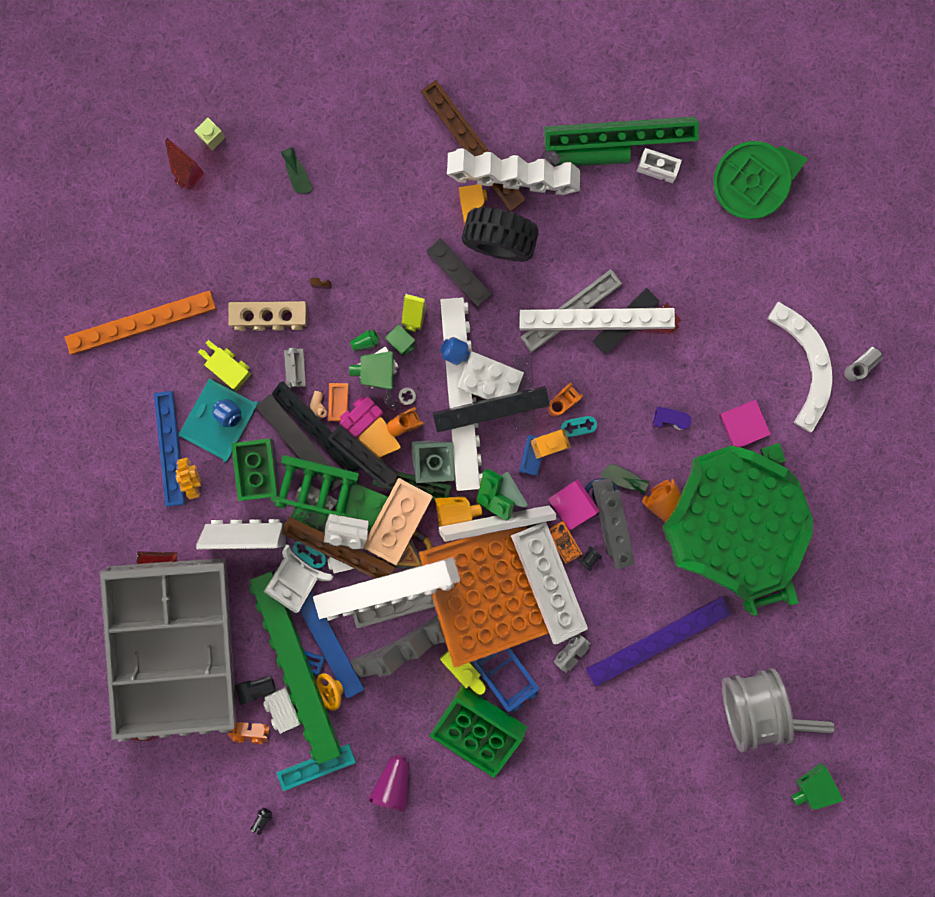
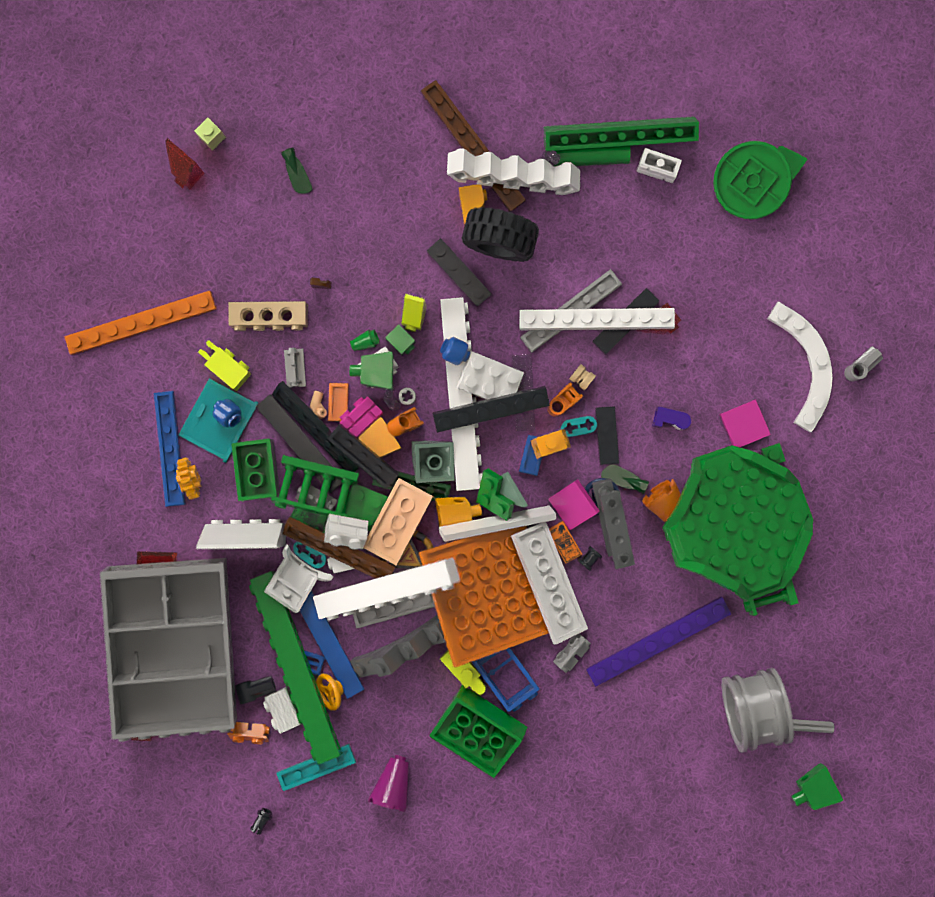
(582, 377): none -> tan wheel
(607, 435): none -> black tile

